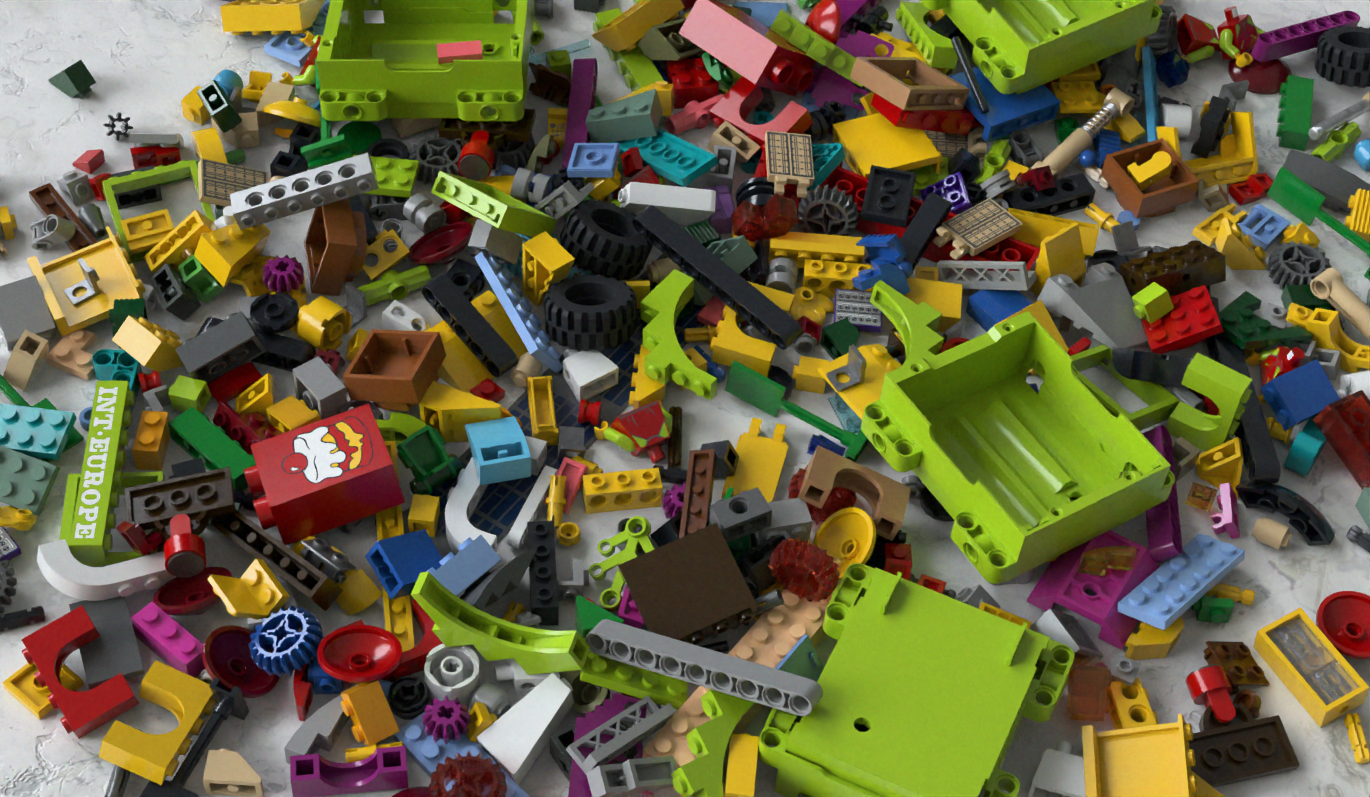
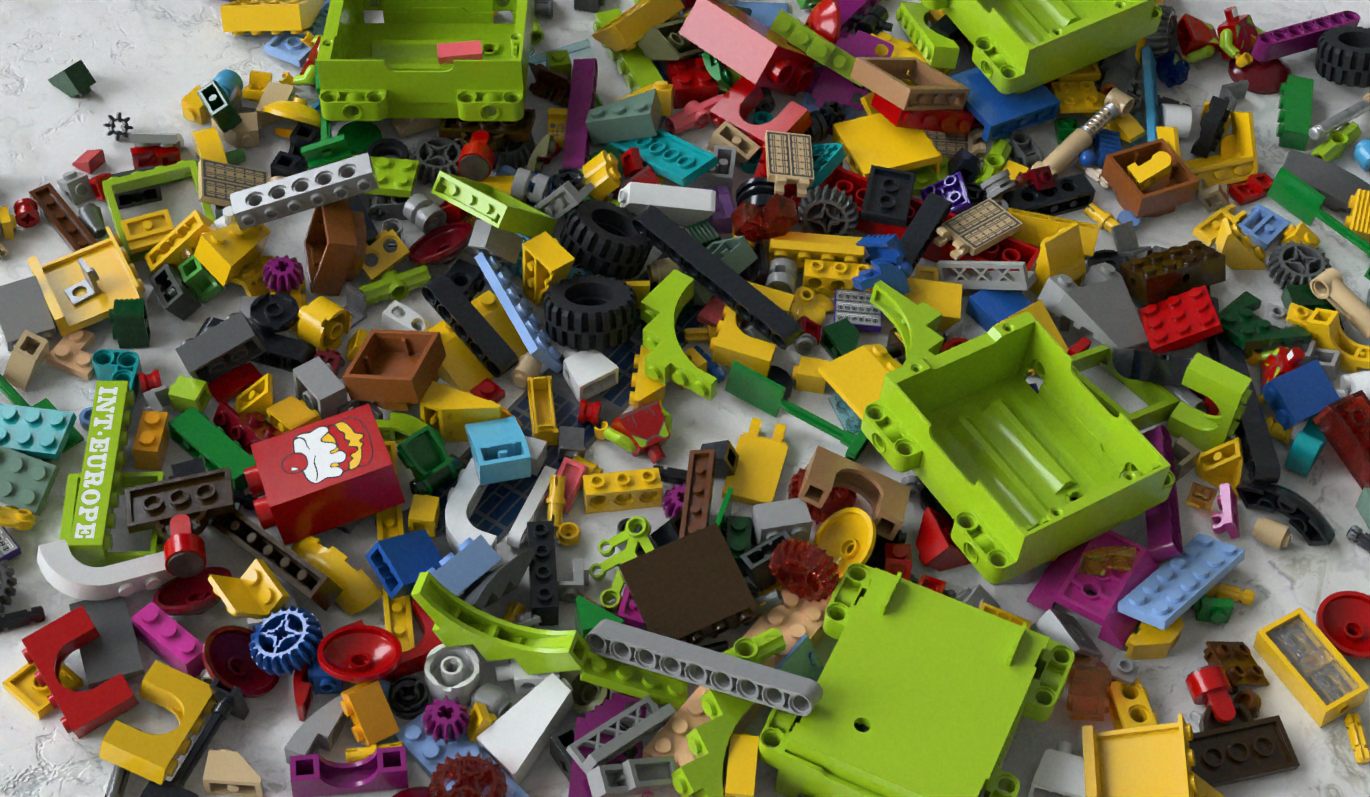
(26, 212): none -> red wheel
(51, 232): light grey piece -> none
(137, 538): dark red bracket -> none
(149, 344): yellow slope -> none
(336, 564): dark grey hinge -> none
(593, 160): medium blue tile -> none
(675, 439): dark brown axle -> none
(741, 514): dark grey brick -> none
(758, 647): none -> lime piece
(825, 443): clear blue cone -> none
(854, 369): flat silver bracket -> none
(936, 544): none -> red slope
(978, 95): black bar -> none
(1152, 303): lime brick -> none

